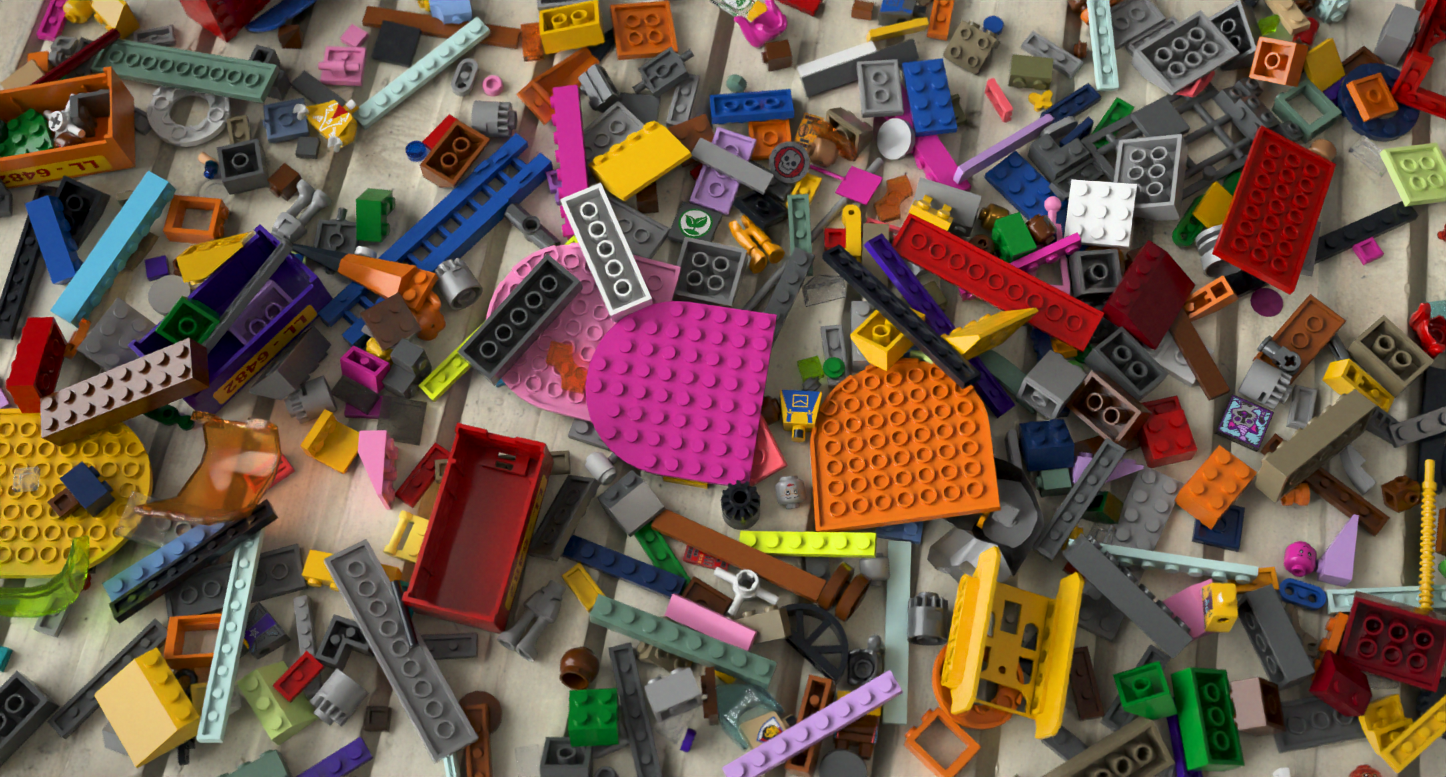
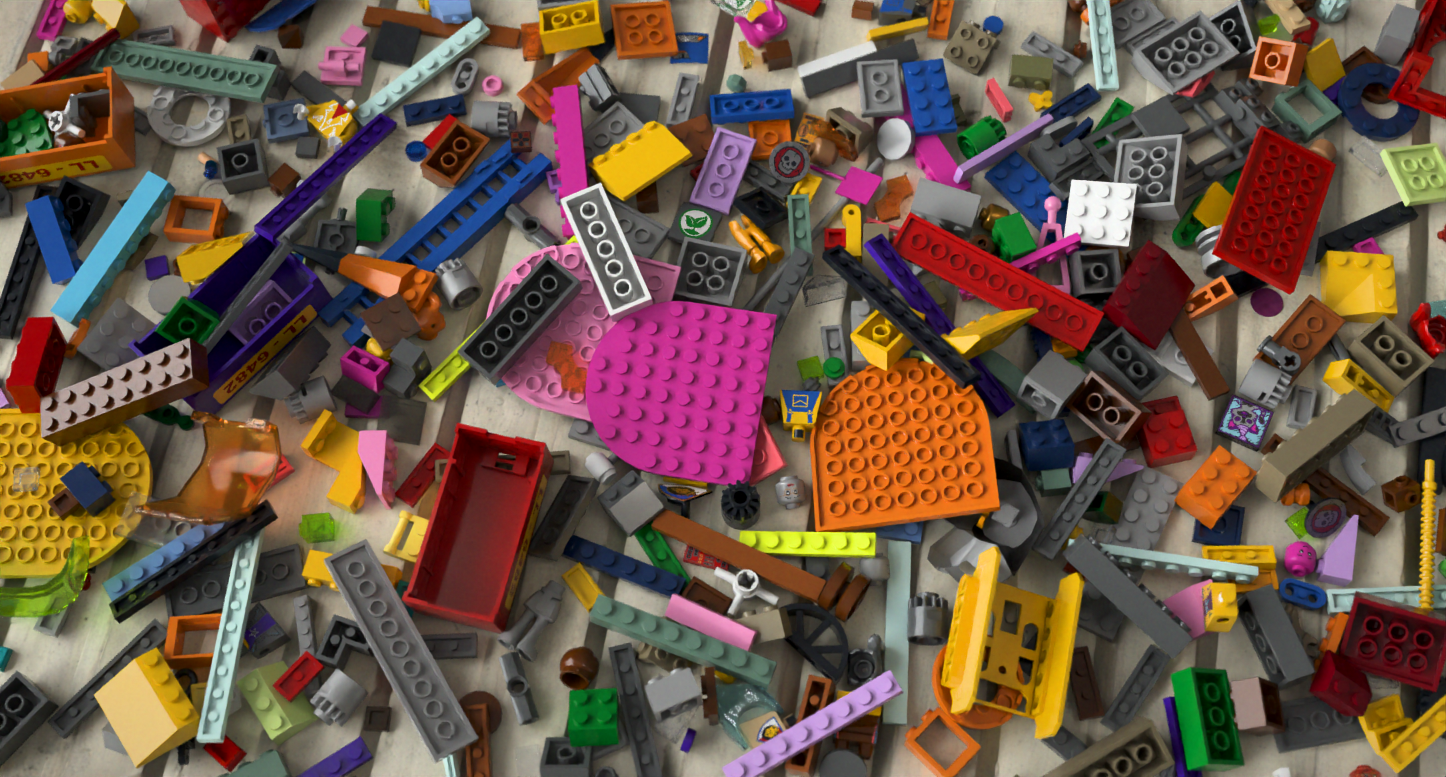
(226, 753): none -> red tile
(317, 528): none -> clear neon green brick
(325, 177): none -> dark purple plate
(350, 485): none -> yellow slope
(404, 614): black bar -> none
(434, 110): none -> dark blue plate
(521, 142): none -> tile
(523, 701): none -> dark grey piece
(663, 72): dark grey plate -> none
(682, 495): none -> shield
(691, 48): none -> blue sticker
(732, 166): light grey tile -> none
(746, 54): none -> clear yellow plate
(937, 217): yellow plate -> none
(980, 136): none -> green gear
(1041, 229): reddish brown head -> none
(1145, 692): green slope -> none
(1253, 555): none -> yellow plate
(1296, 522): none -> clear neon green plate
(1324, 517): none -> shield
(1359, 285): none -> yellow slope
(1372, 97): orange plate -> none

